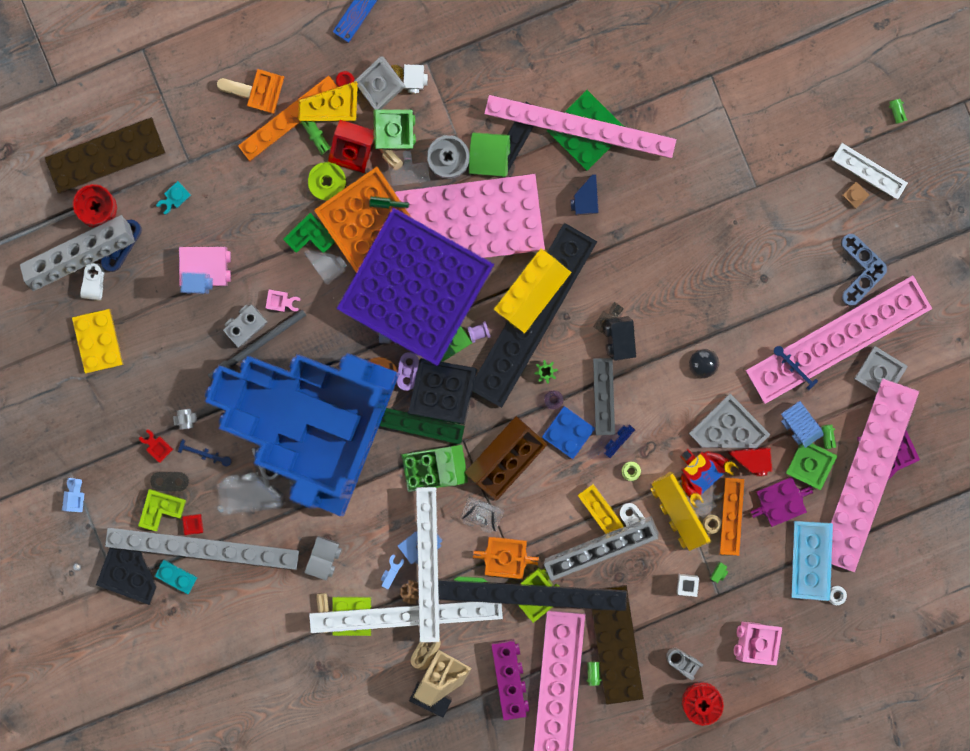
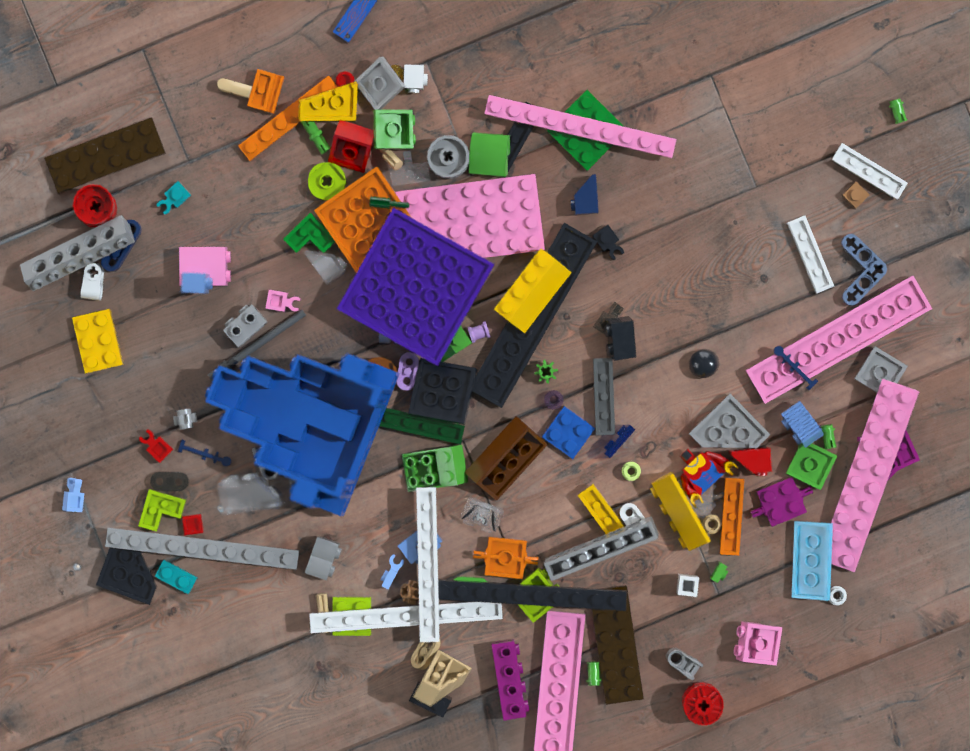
(607, 239): none -> black plate
(810, 254): none -> white tile

